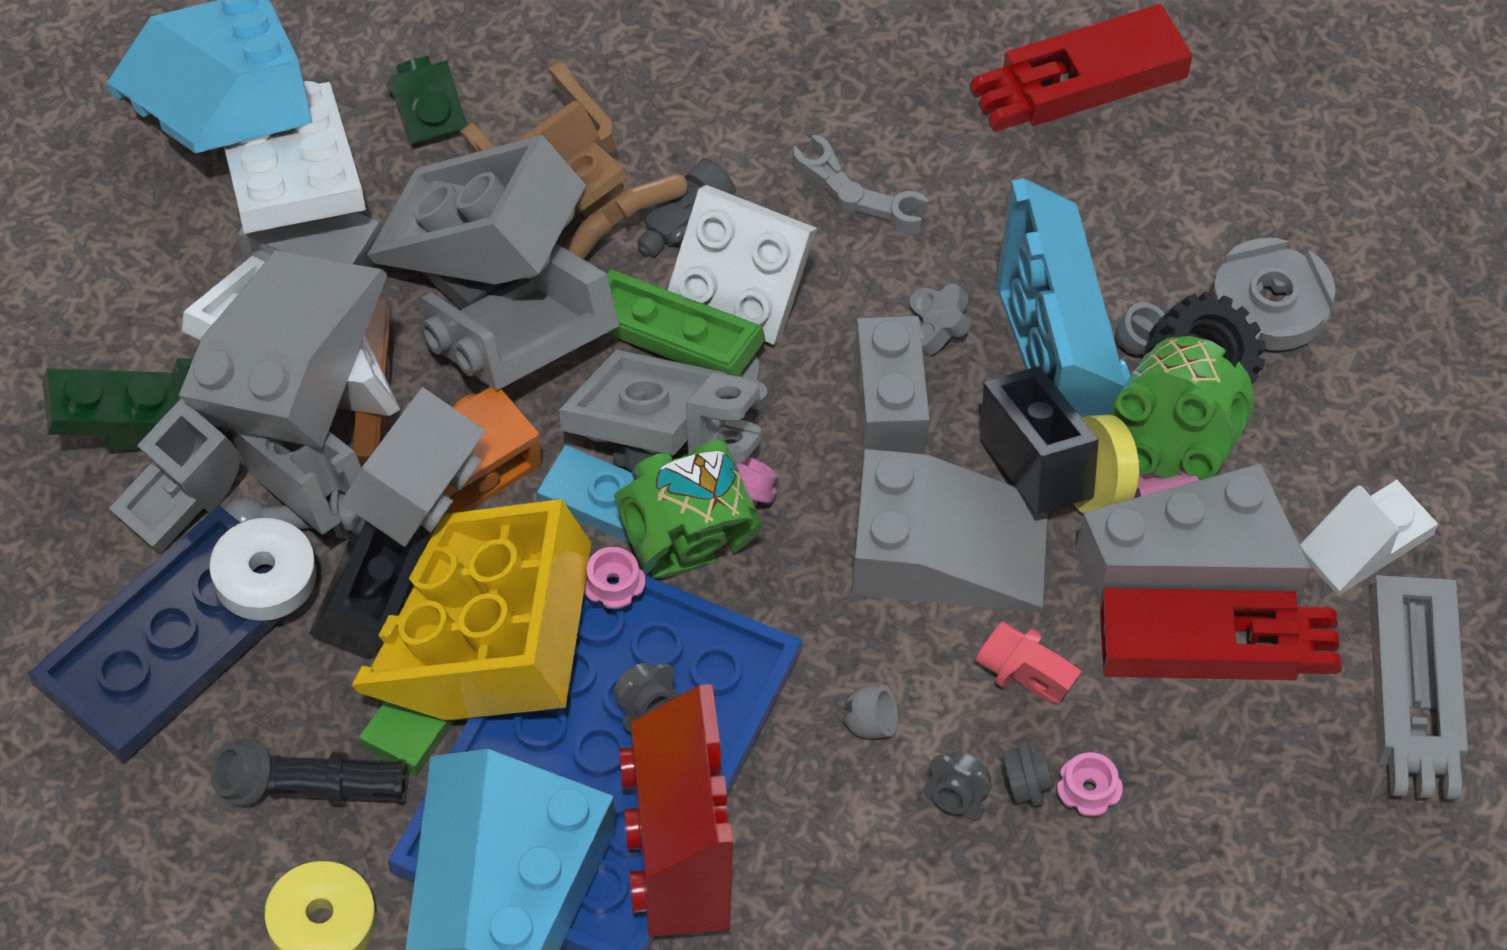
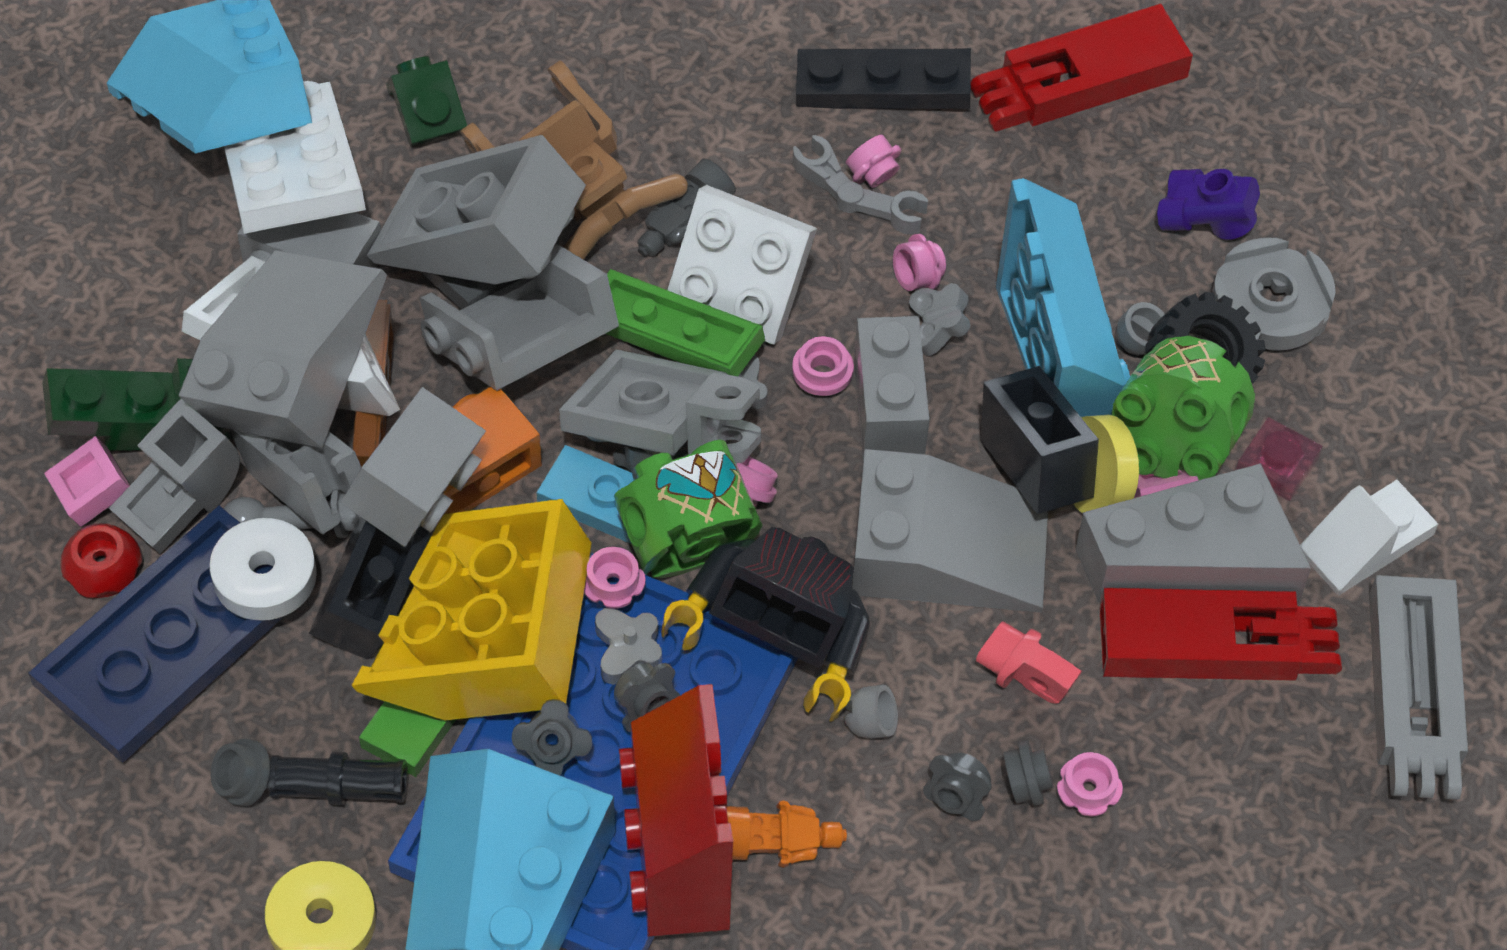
(87, 481): none -> bright pink plate
(103, 577): none -> red plate
(556, 720): none -> dark grey plate
(628, 640): none -> light grey piece
(787, 596): none -> black torso
(790, 833): none -> orange piece
(825, 352): none -> bright pink plate
(874, 161): none -> bright pink plate
(884, 78): none -> black plate
(918, 263): none -> bright pink plate
(1211, 199): none -> dark purple plate
(1283, 455): none -> clear pink plate

